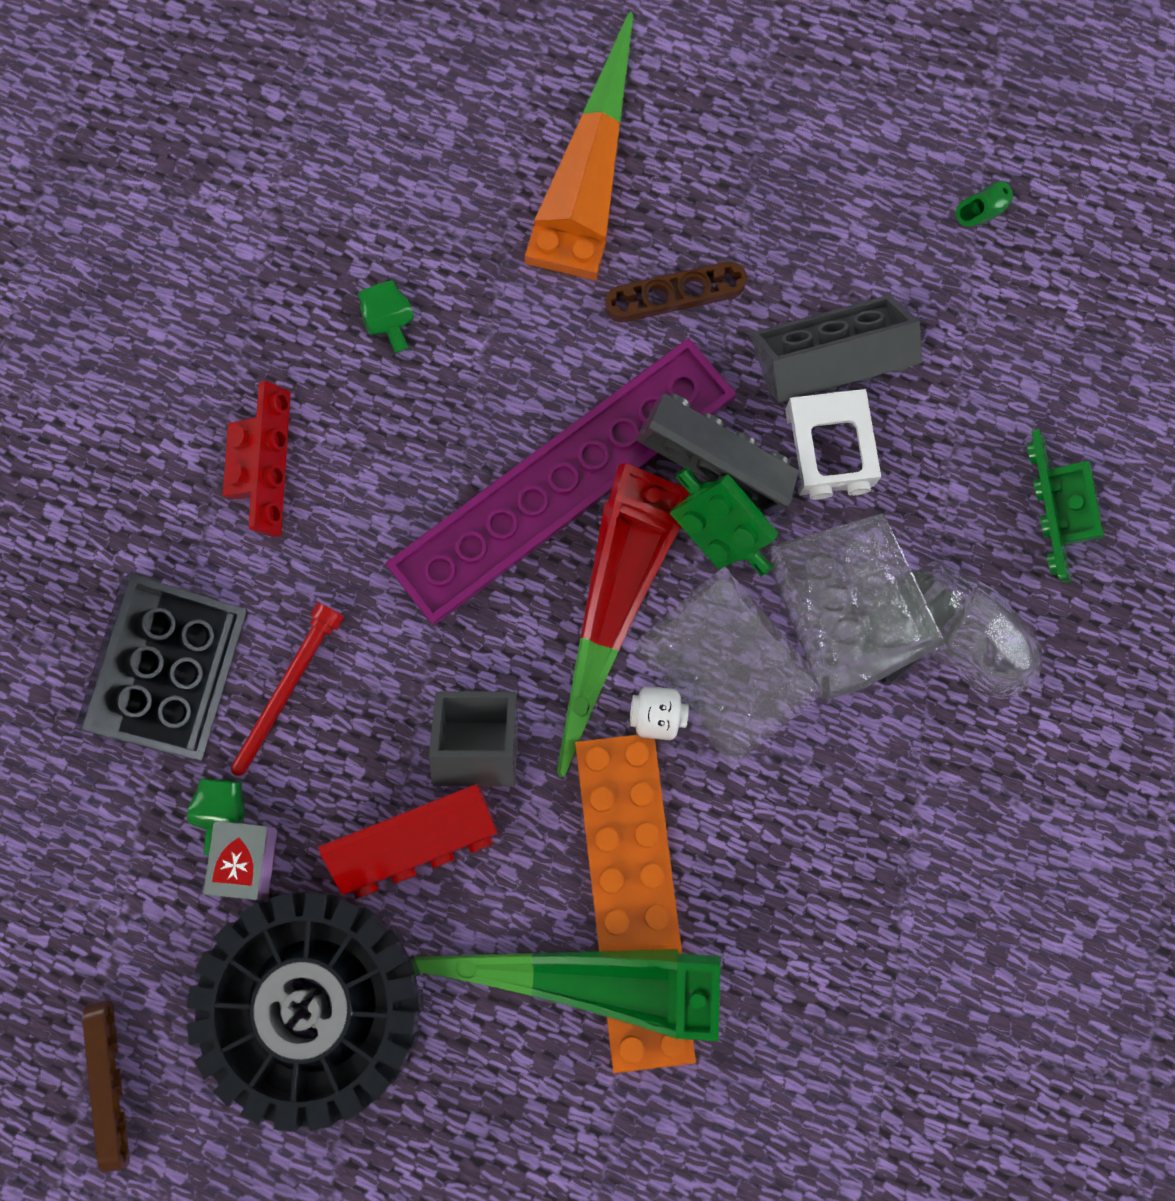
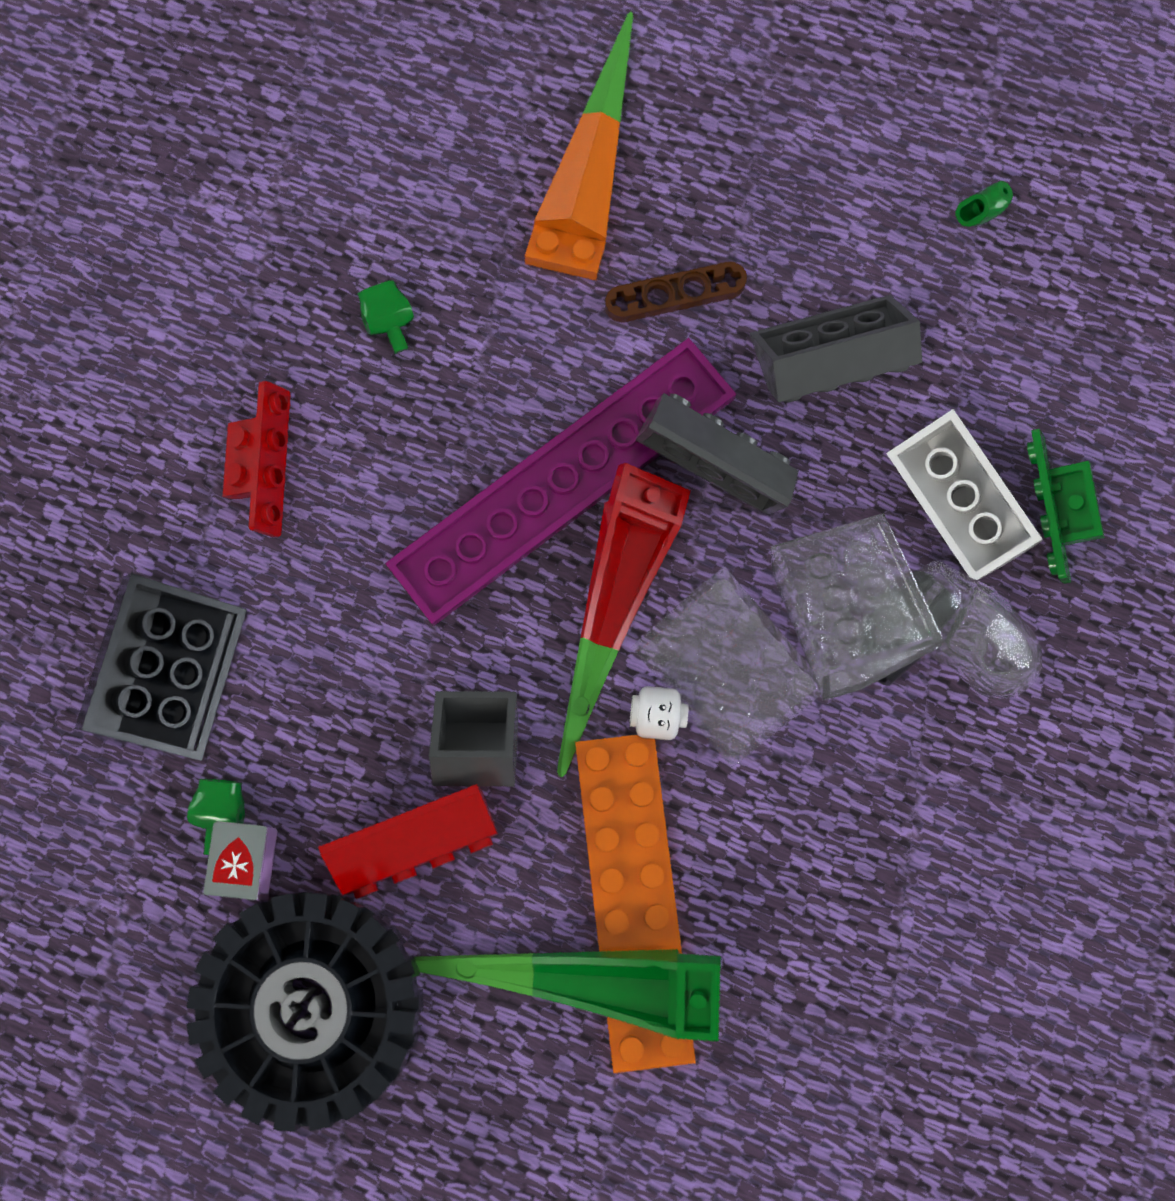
(105, 1087): reddish brown beam -> none
(322, 623): red piece -> none
(723, 522): green plate -> none
(829, 409): white window -> none
(964, 496): none -> white slope

